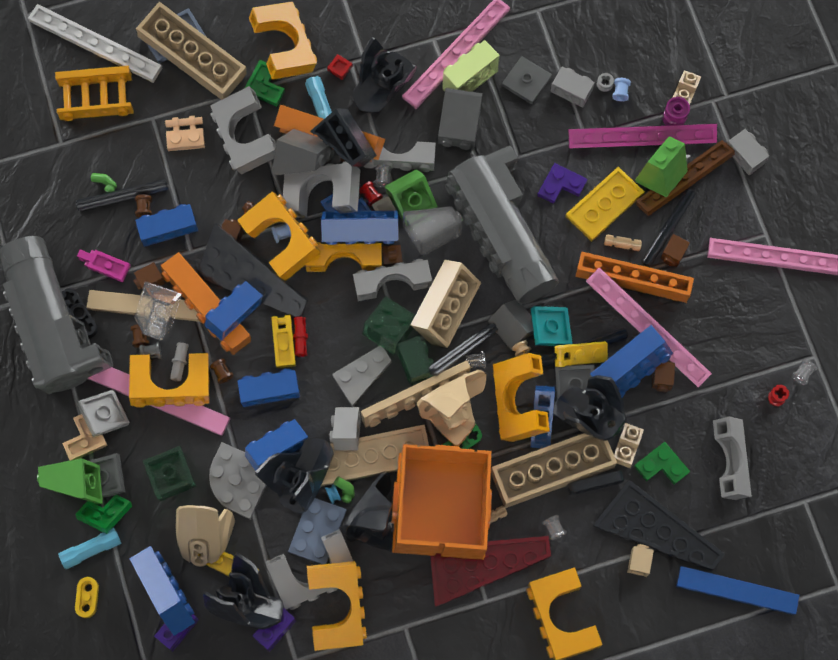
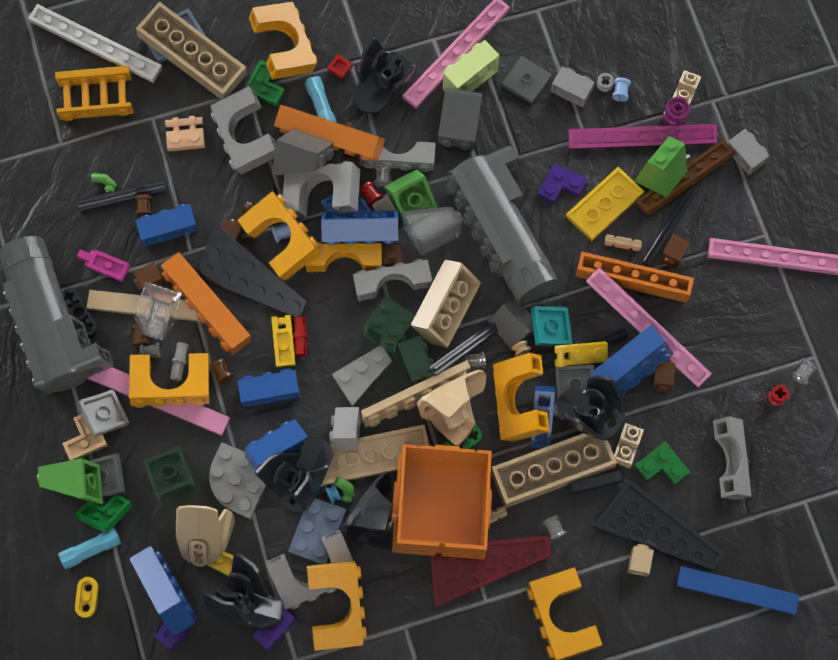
(233, 310): blue brick -> none
(345, 137): black wedge -> none

